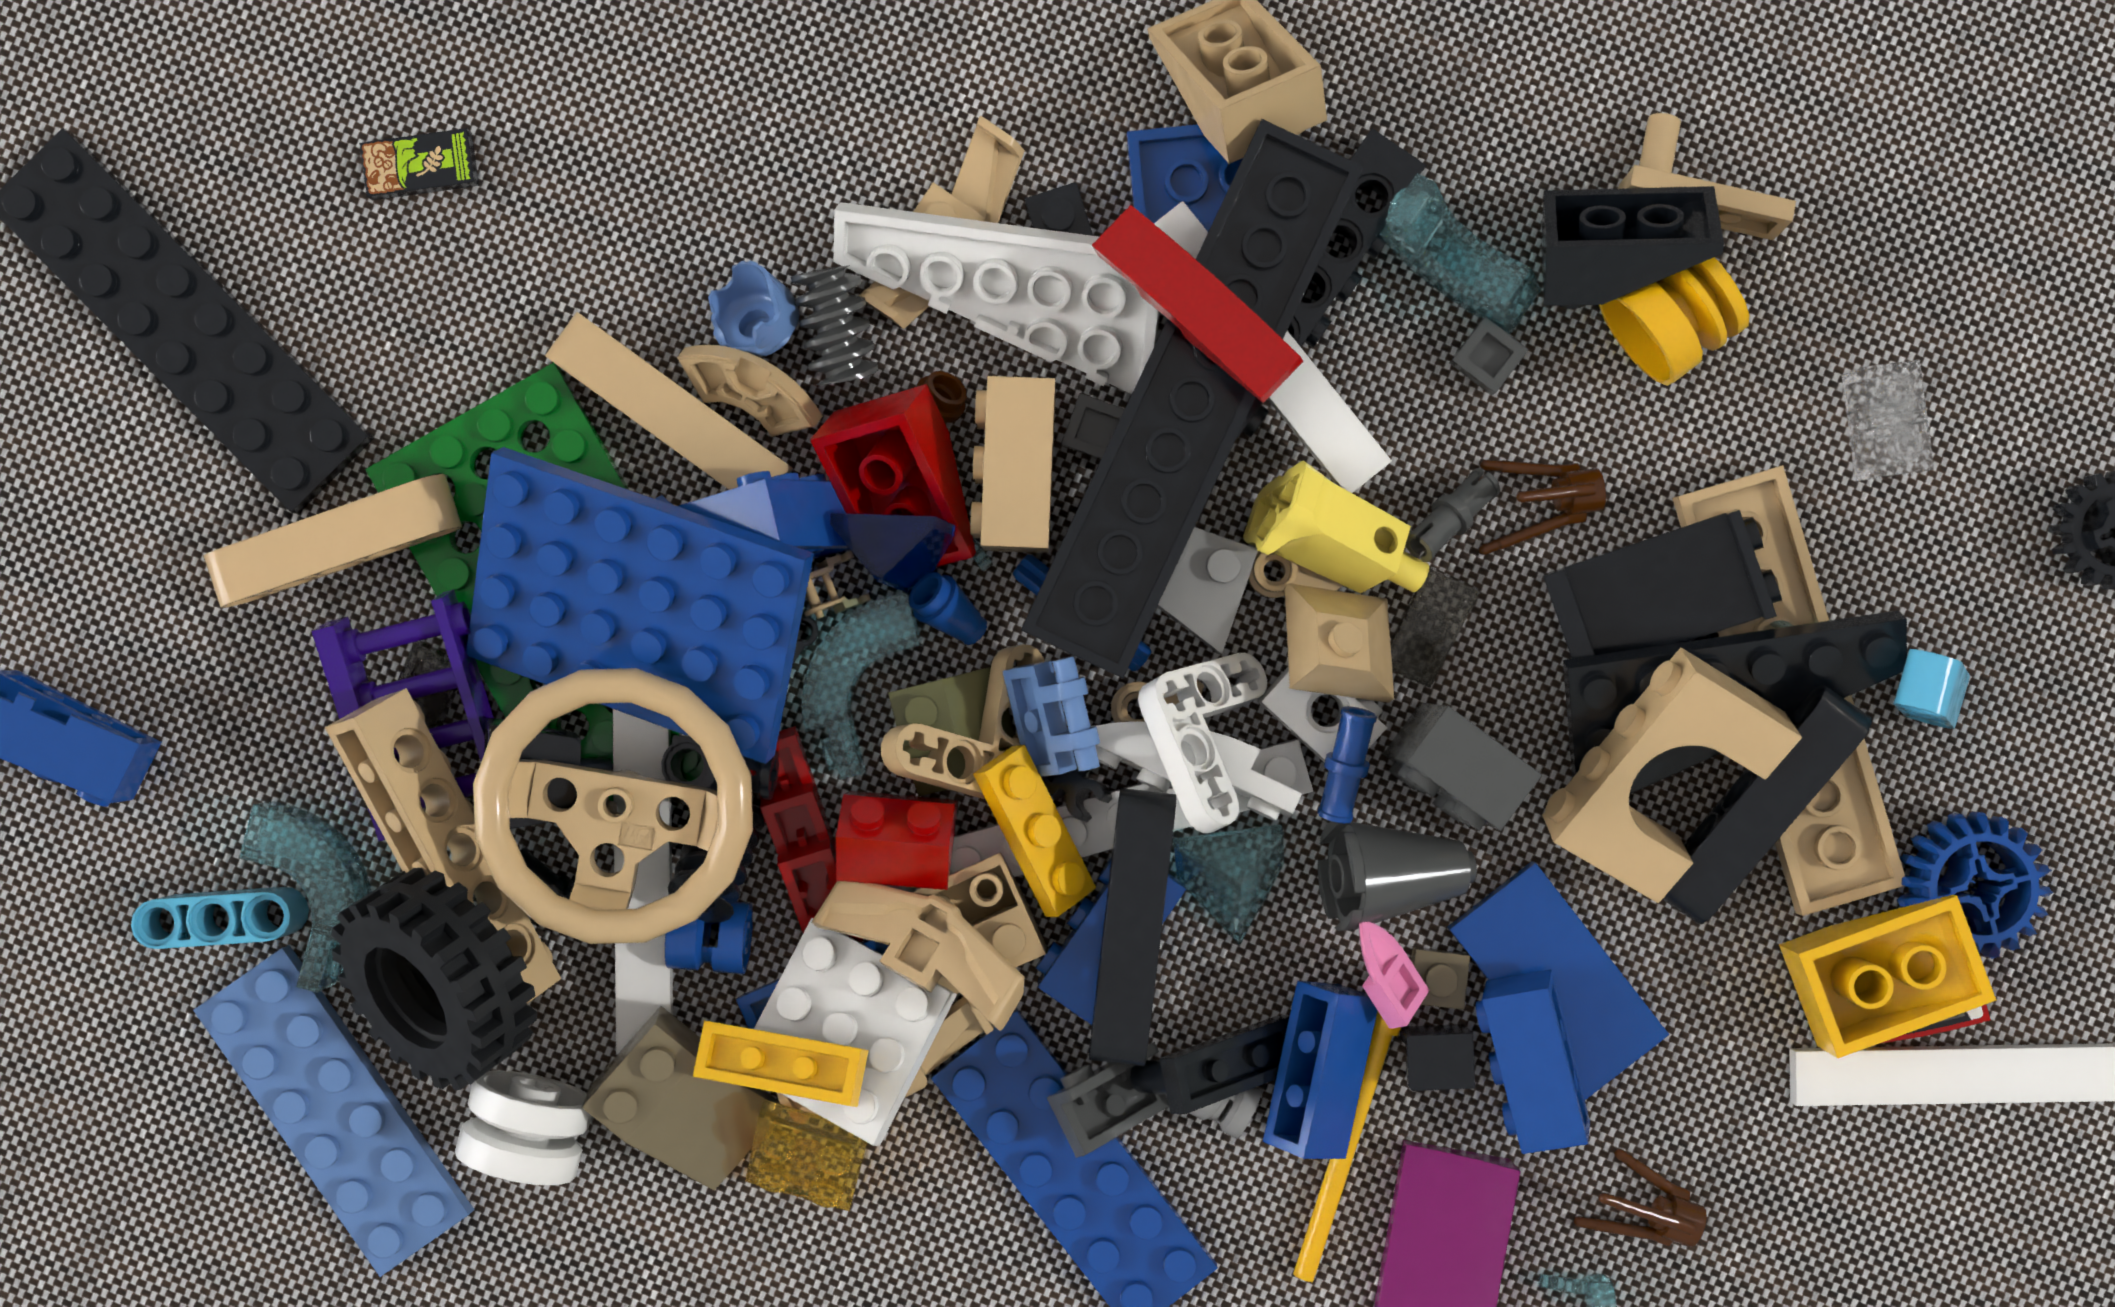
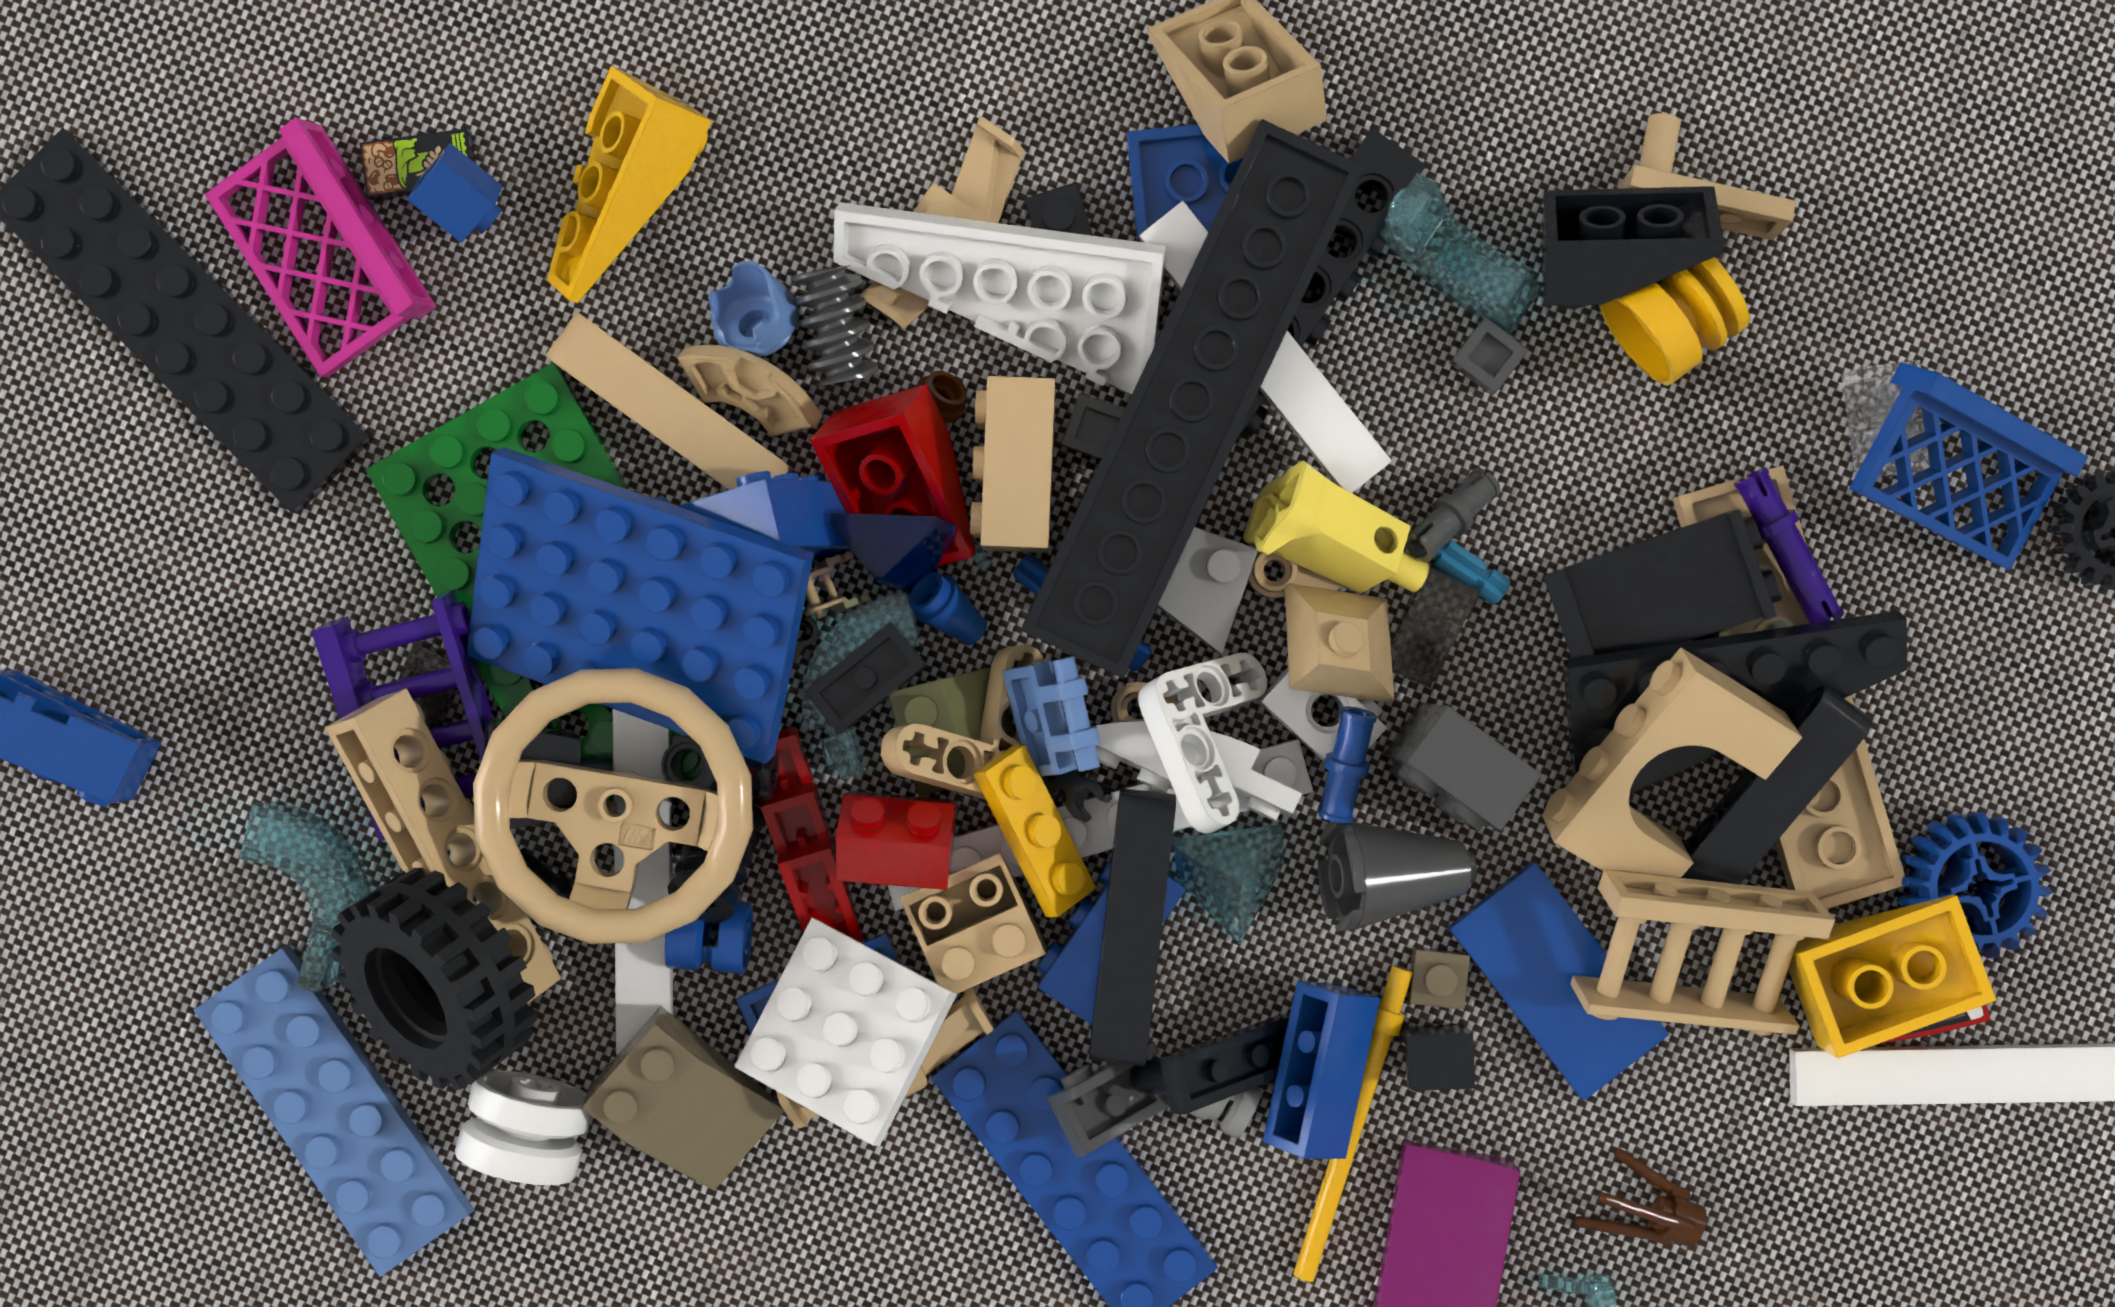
(195, 920): medium azure beam -> none
(333, 541): tan beam -> none
(347, 213): none -> dark pink fence
(457, 194): none -> blue brick
(635, 162): none -> yellow wedge
(780, 1063): yellow plate -> none
(805, 1156): clear yellow plate -> none
(865, 678): none -> black plate
(925, 942): tan plate -> none
(1197, 304): red slope -> none
(1392, 979): bright pink plate -> none
(1472, 570): none -> dark azure axle
(1534, 1062): blue brick -> none
(1573, 492): reddish brown plant -> none
(1687, 907): none -> tan fence
(1788, 547): none -> dark purple pin
(1932, 688): medium azure beam -> none
(1976, 421): none -> blue fence

